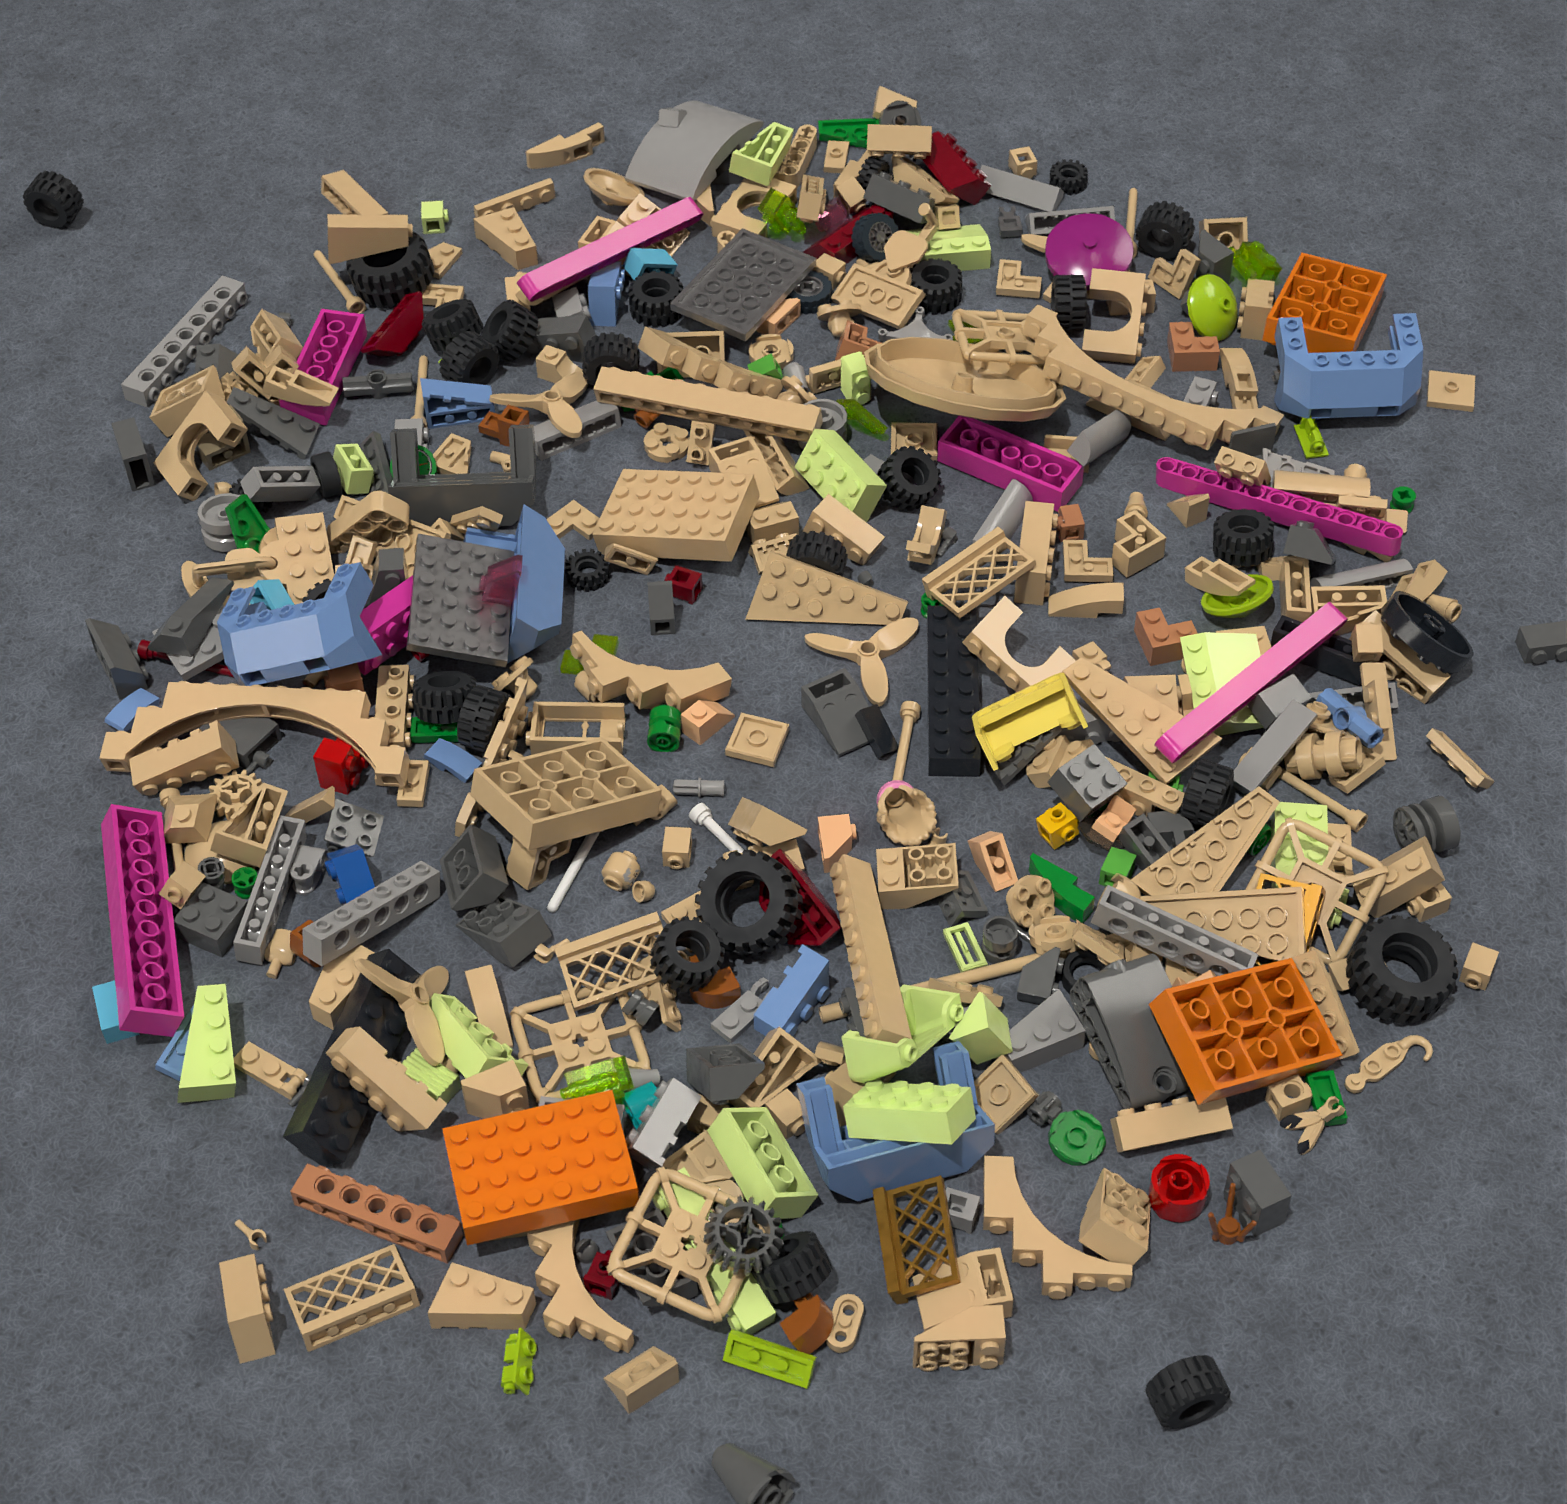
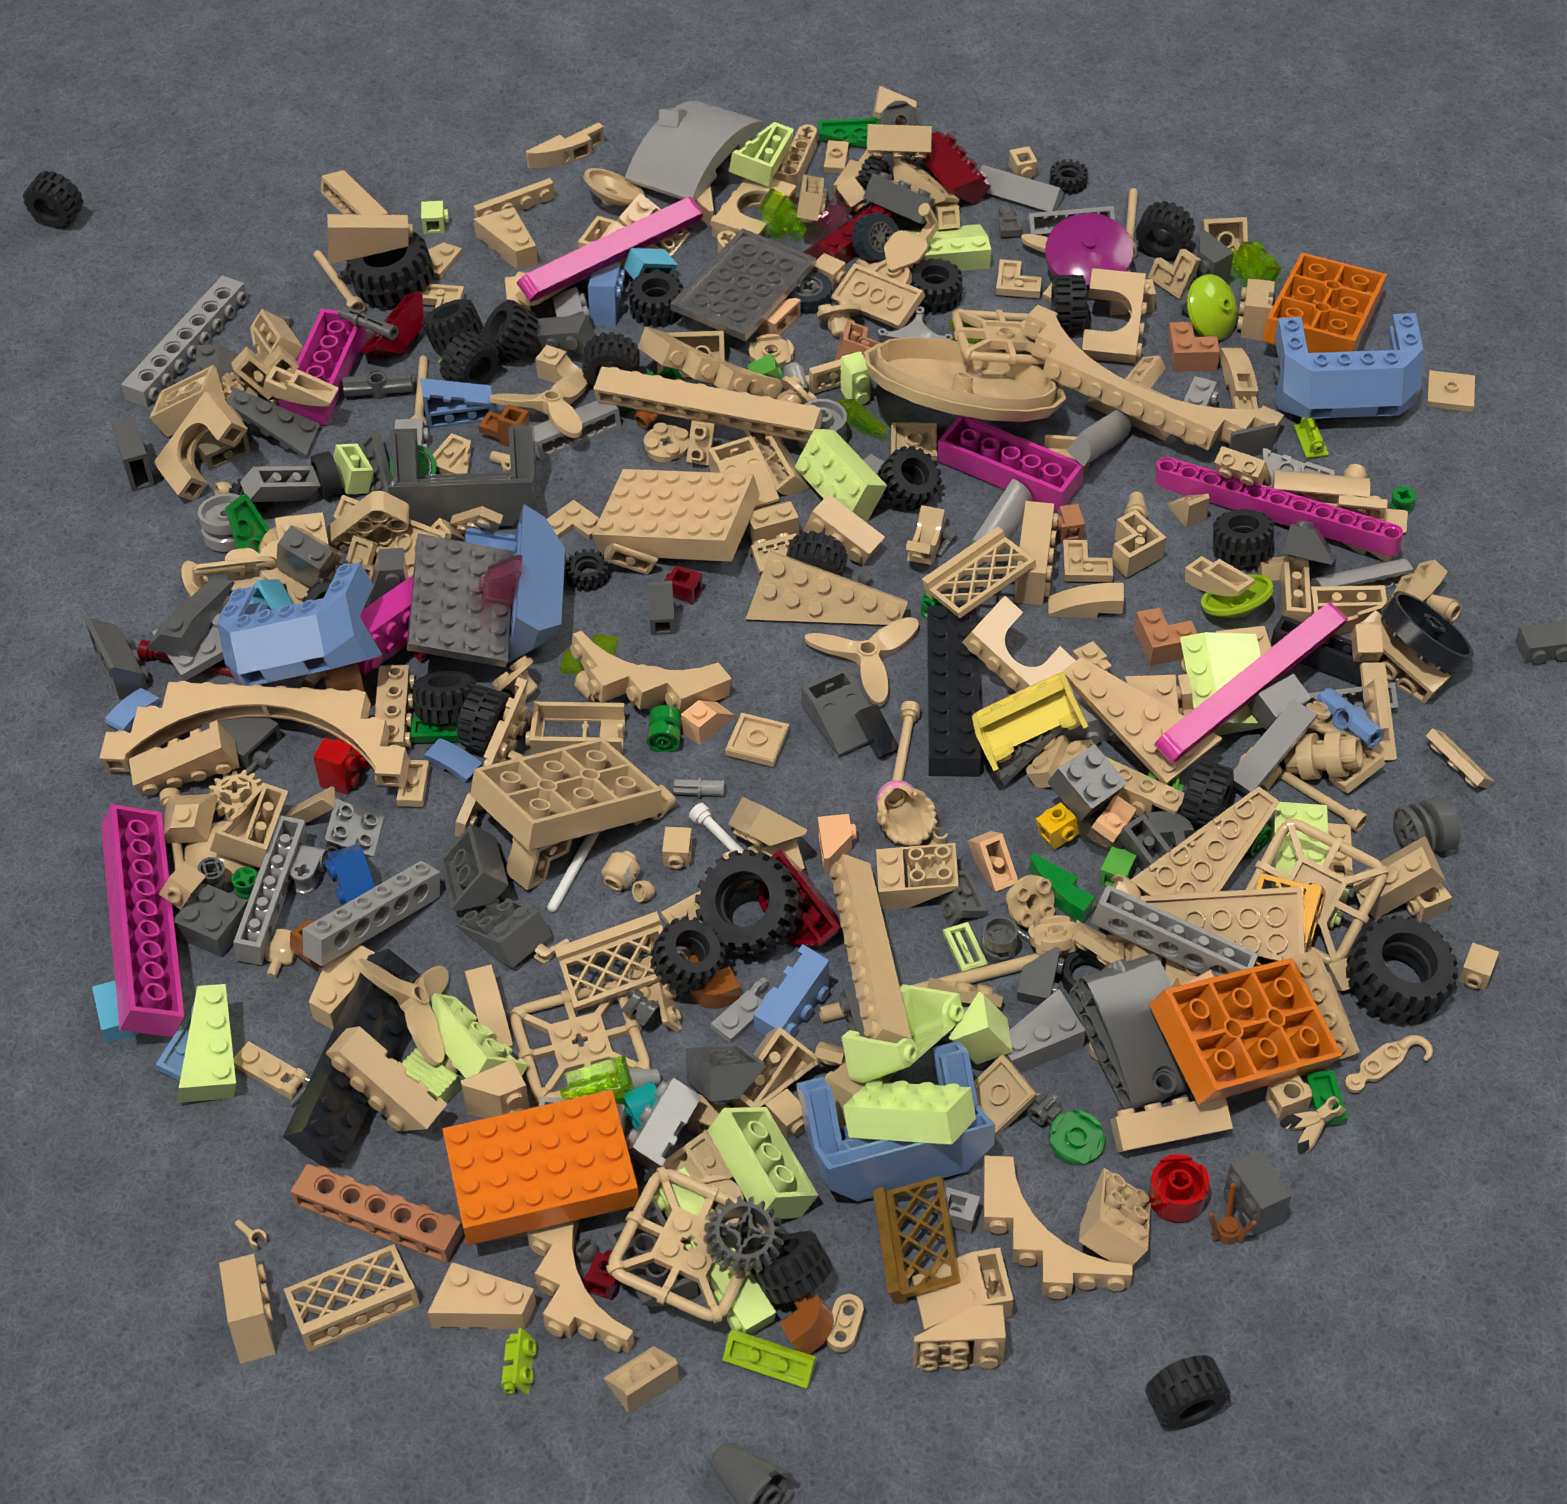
(306, 556): none -> dark grey slope
(361, 319): none -> dark grey pin

